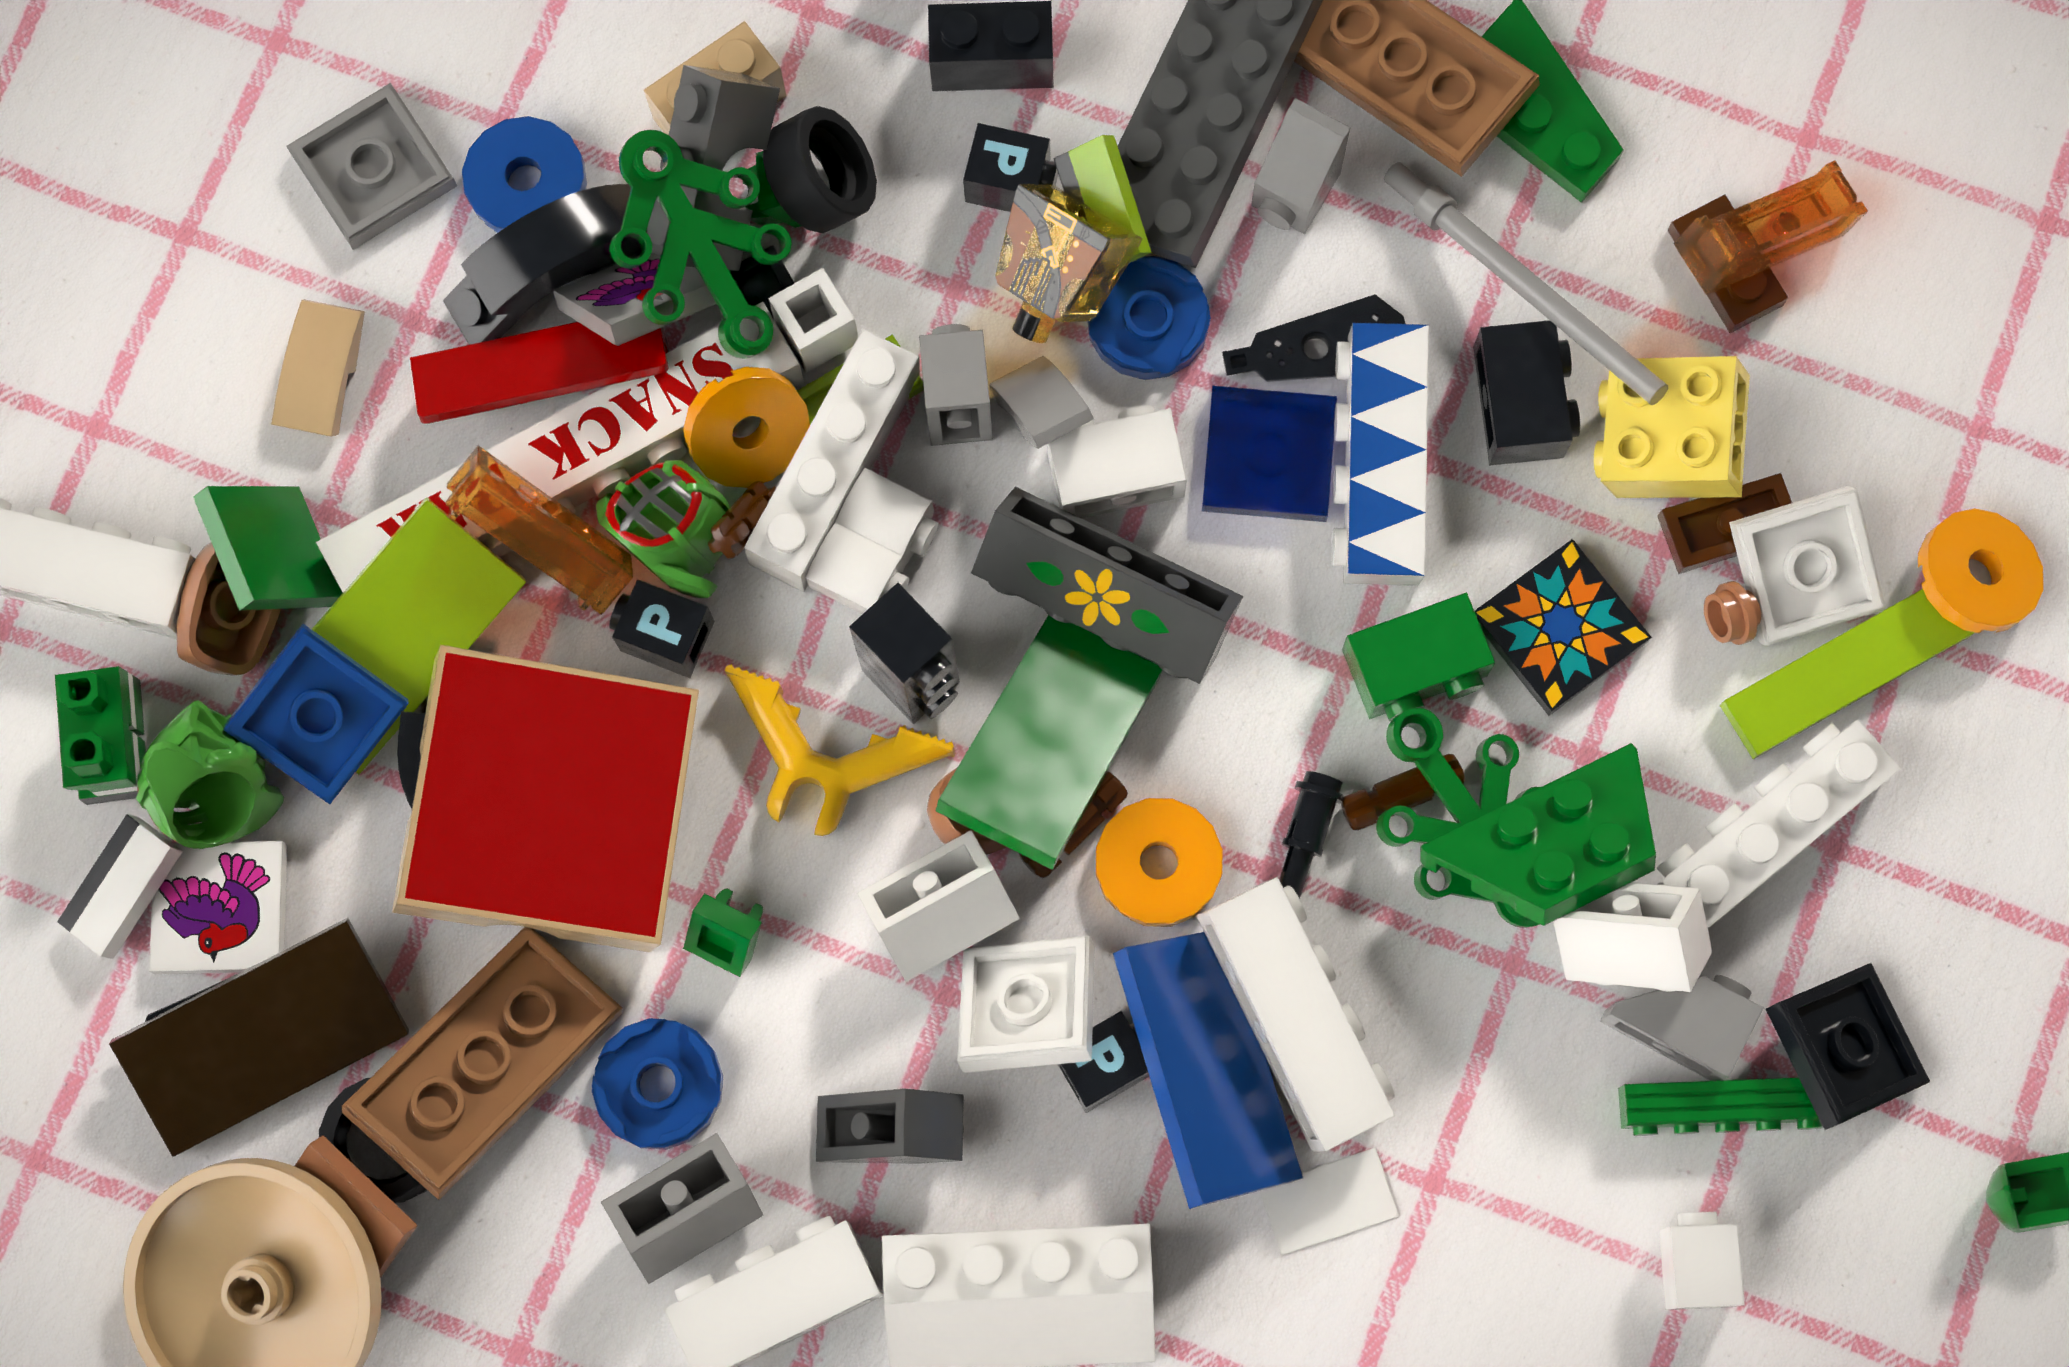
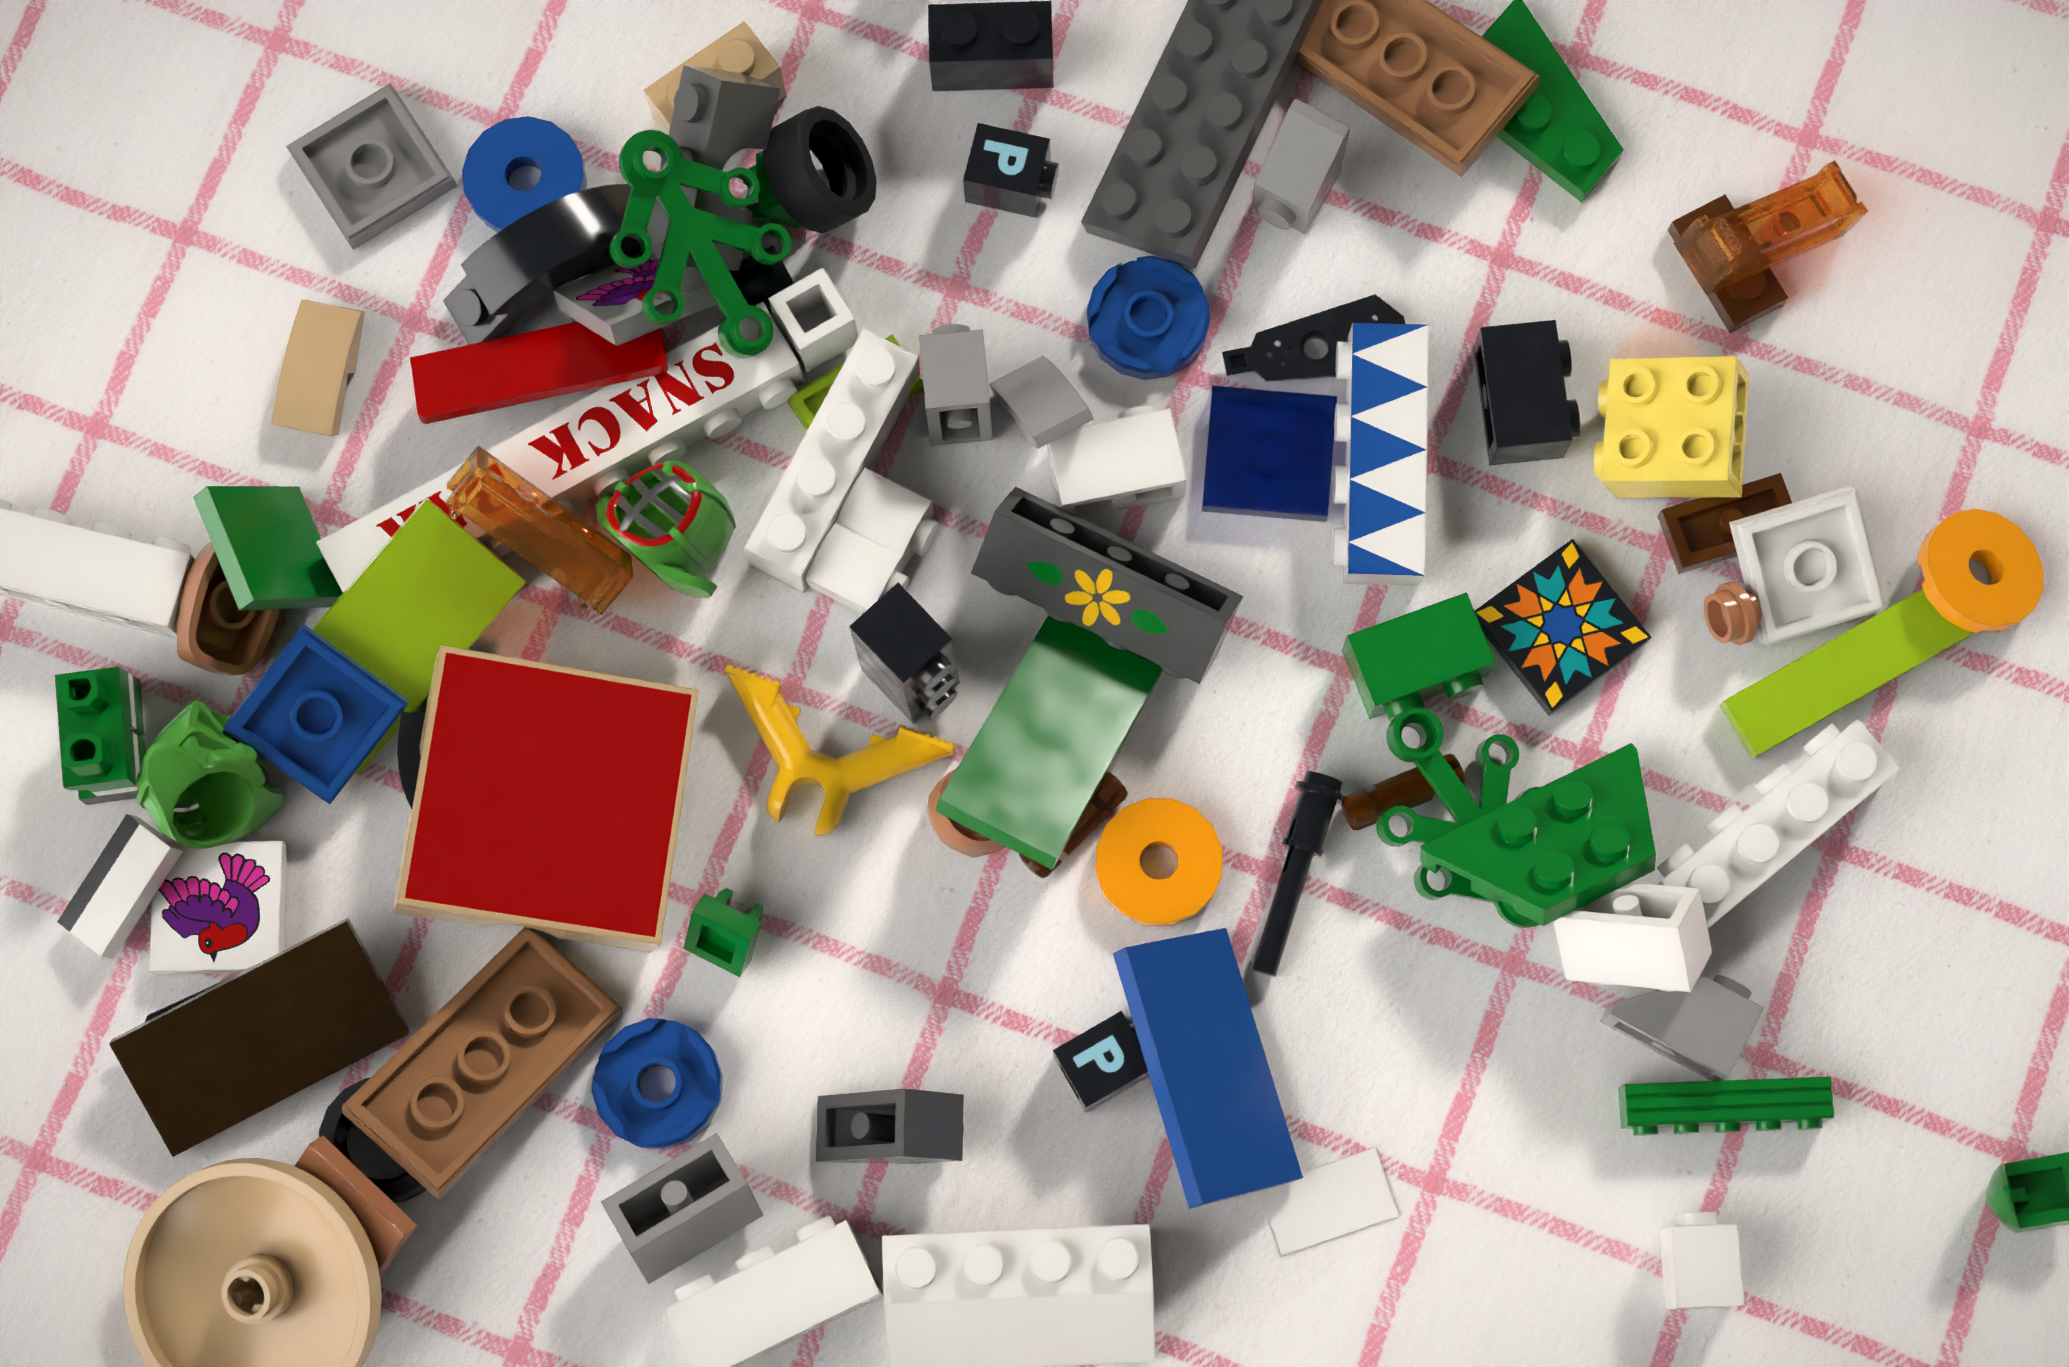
(661, 627): black brick -> none
(739, 521): reddish brown axle -> none
(765, 451): light orange tile -> none
(938, 905): white brick -> none
(1026, 1004): white tile -> none
(1059, 259): torso -> none
(1099, 180): lime tile -> none
(1297, 1014): white brick -> none
(1440, 211): light grey bar -> none
(1847, 1046): black tile -> none

